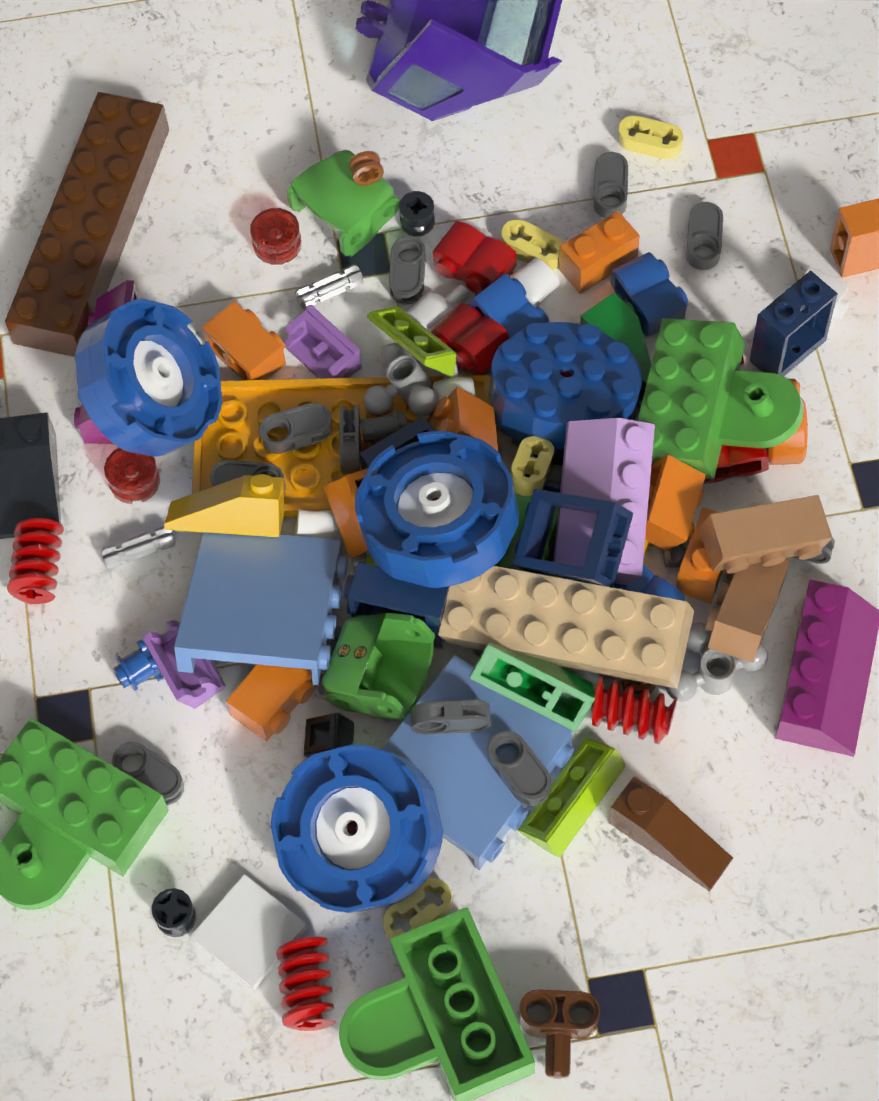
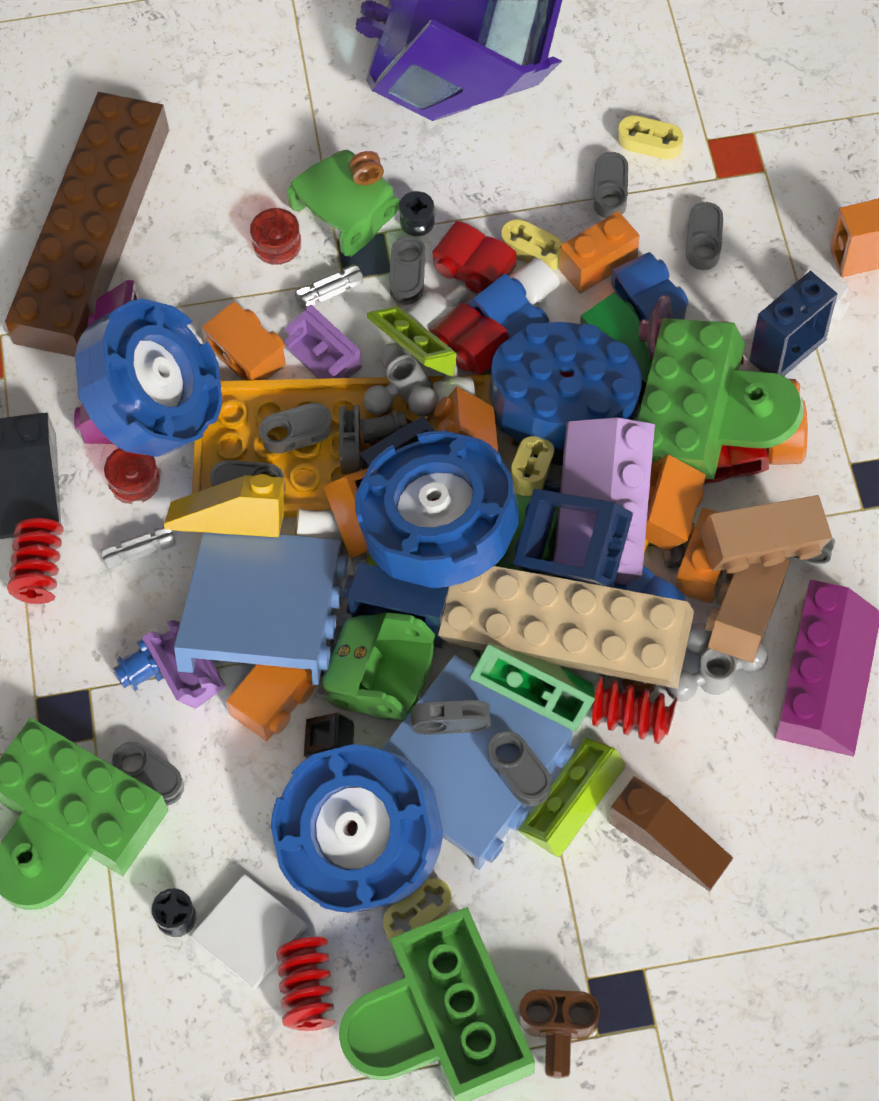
(650, 328): none -> clear pink dish

